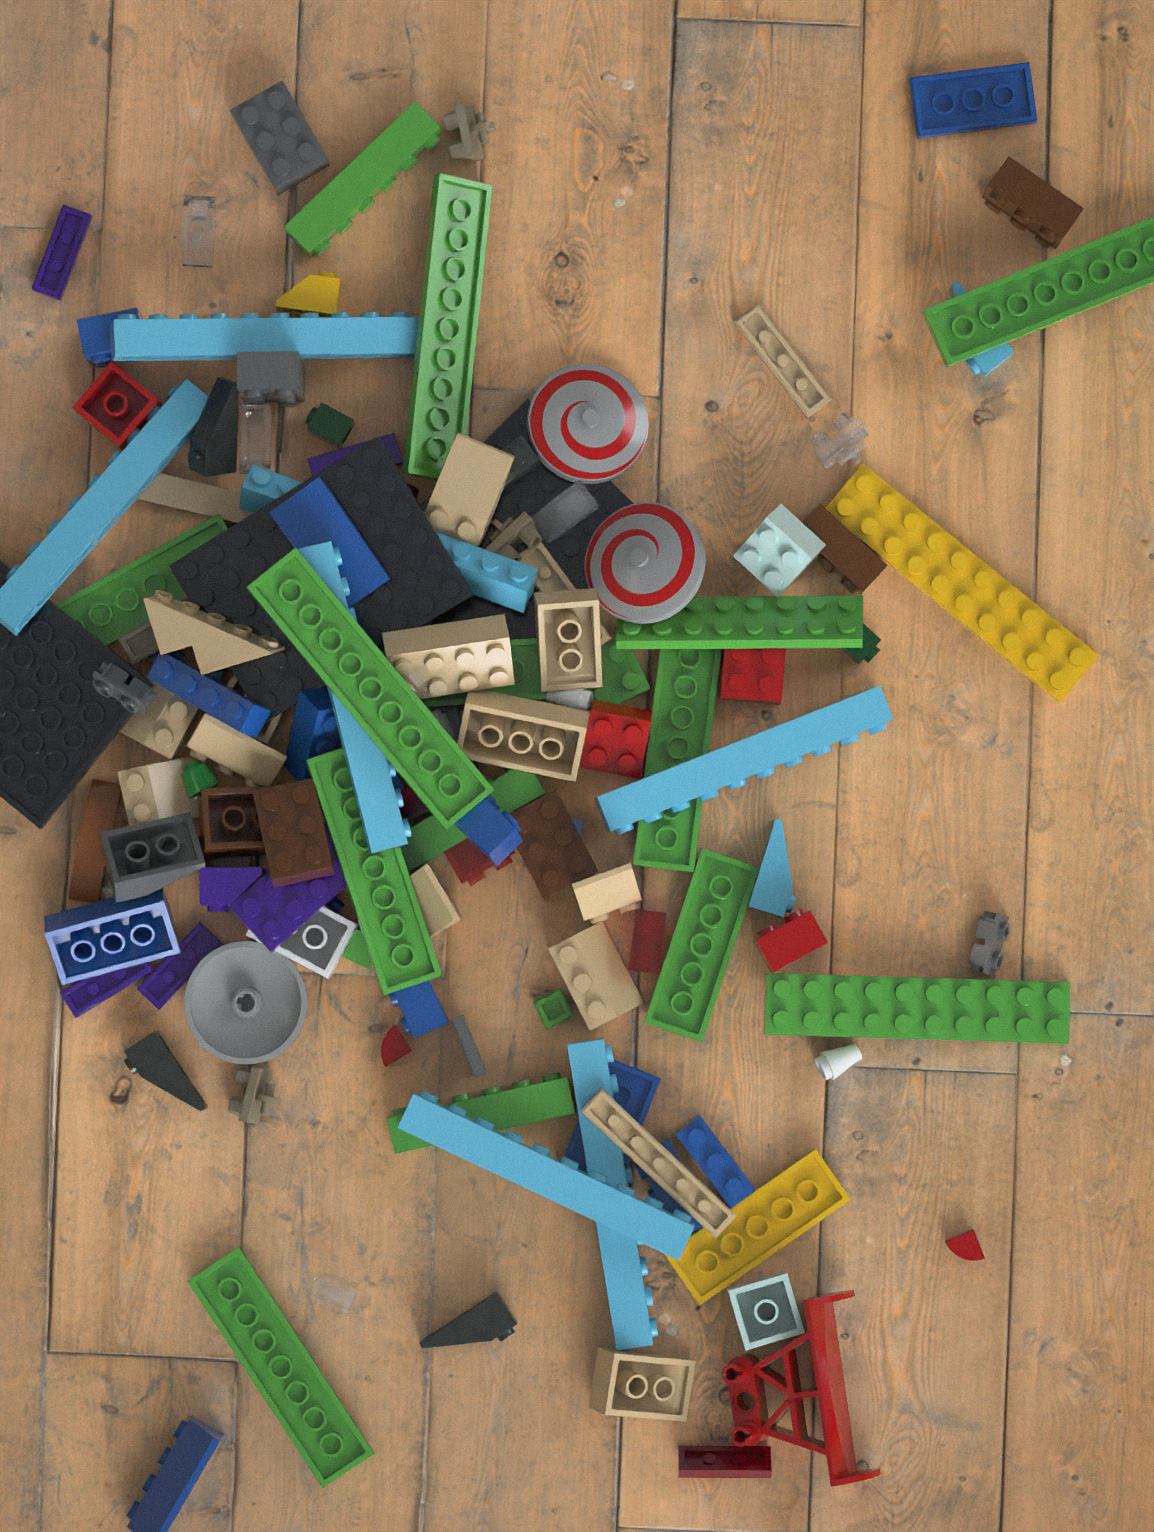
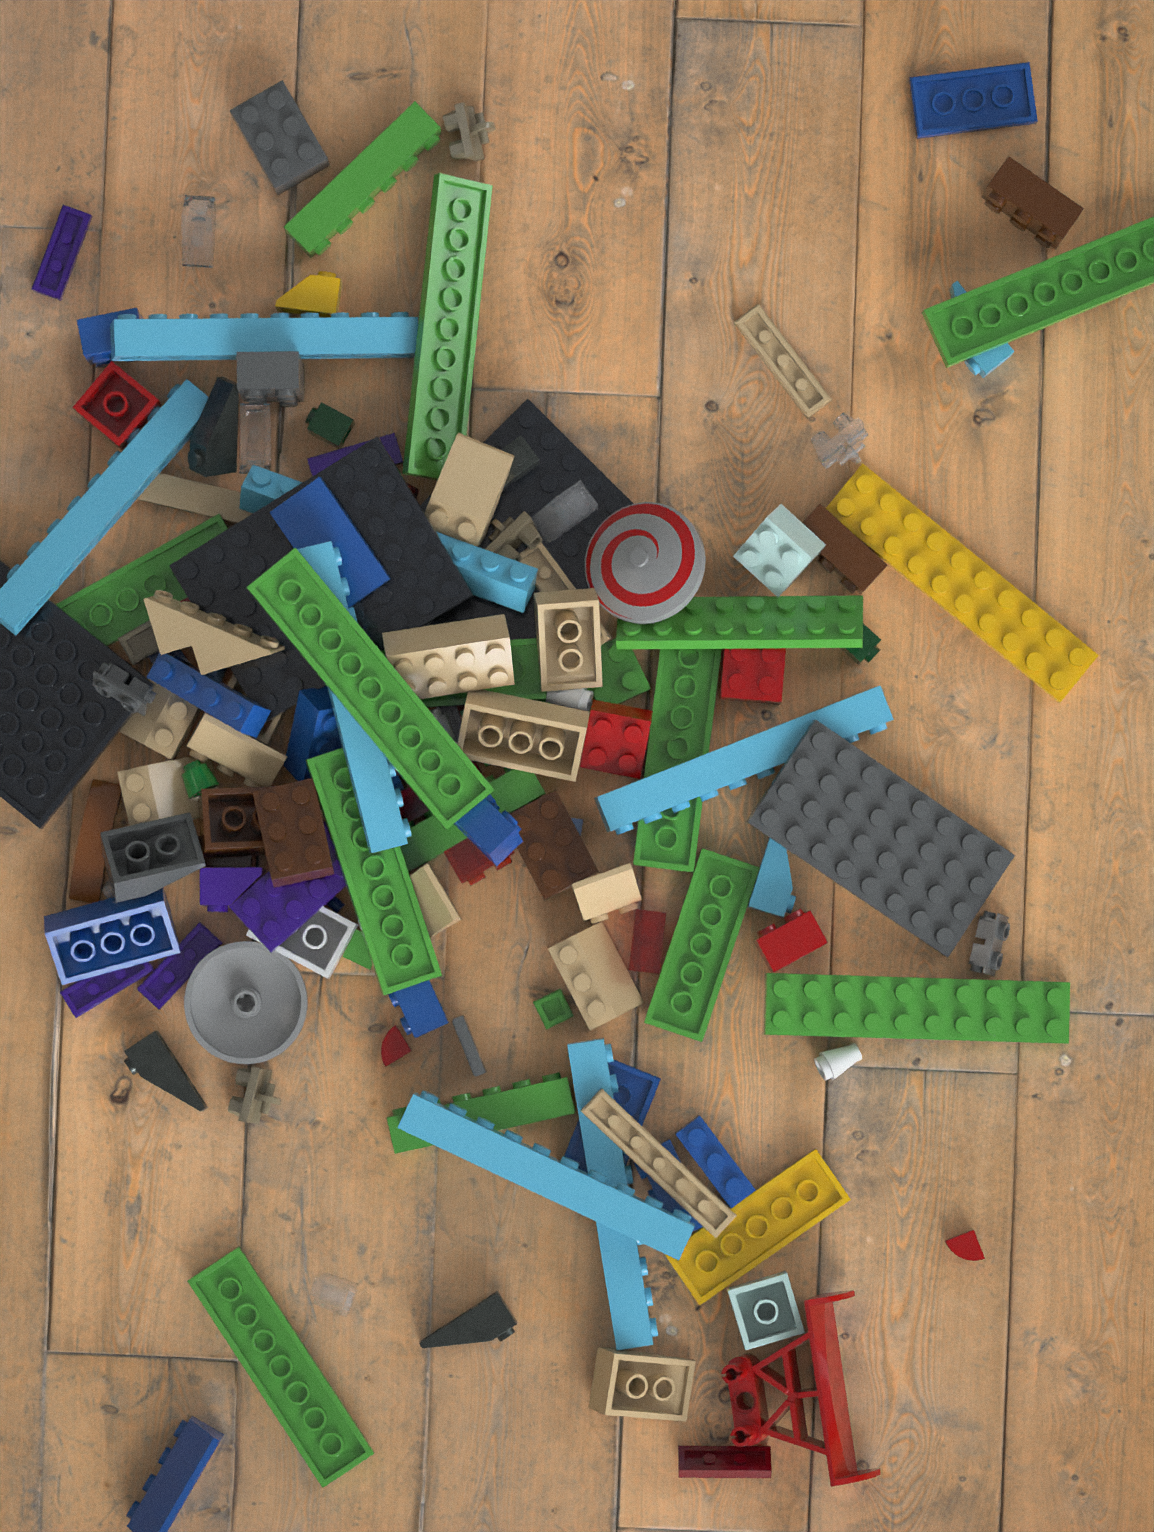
(587, 423): light grey dish -> none
(880, 838): none -> dark grey plate

